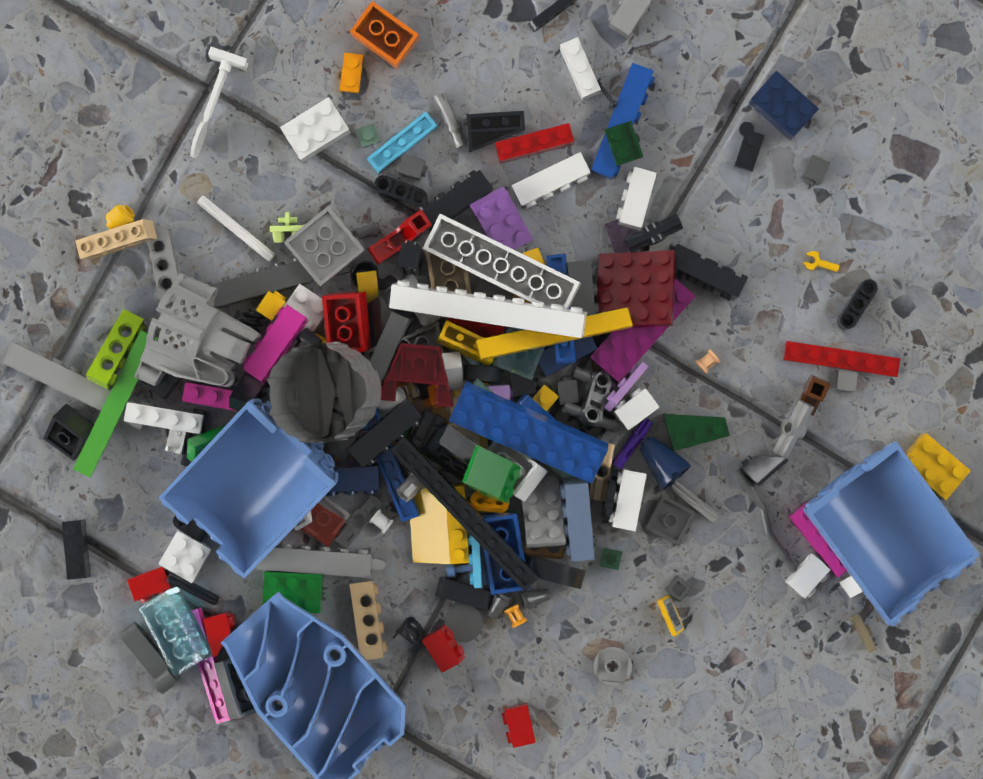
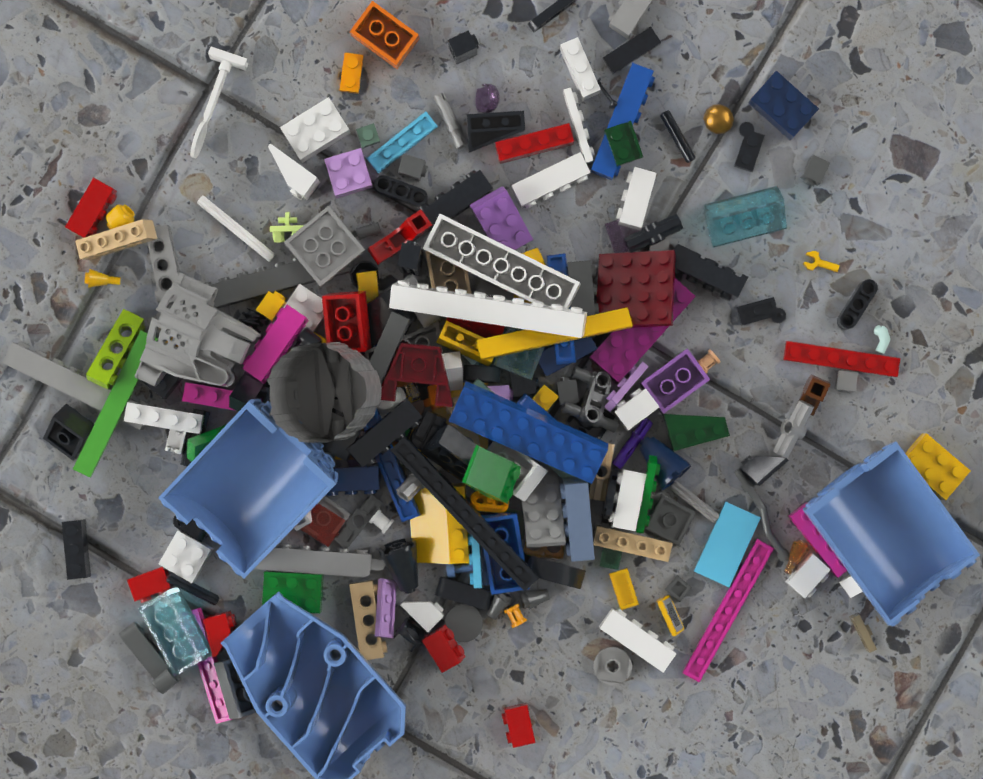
(91, 208): none -> red brick
(96, 278): none -> yellow cone
(297, 177): none -> white slope
(348, 173): none -> lavender brick
(385, 608): none -> lavender tile
(402, 563): none -> black cone
(424, 612): none -> white slope
(463, 46): none -> black brick
(487, 98): none -> clear purple hair
(577, 117): none -> white plate
(623, 589): none -> yellow tile
(631, 50): none -> black tile
(632, 543): none -> tan brick
(637, 640): none -> white brick
(650, 486): none -> green plate
(675, 381): none -> medium lavender brick
(677, 136): none -> black axle
(718, 119): none -> pearl gold hair
(727, 544): none -> medium azure tile
(728, 610): none -> dark pink tile
(745, 216): none -> clear light blue slope
(760, 311): none -> black hinge
(798, 552): none -> clear orange cone
(884, 337): none -> light aqua arm

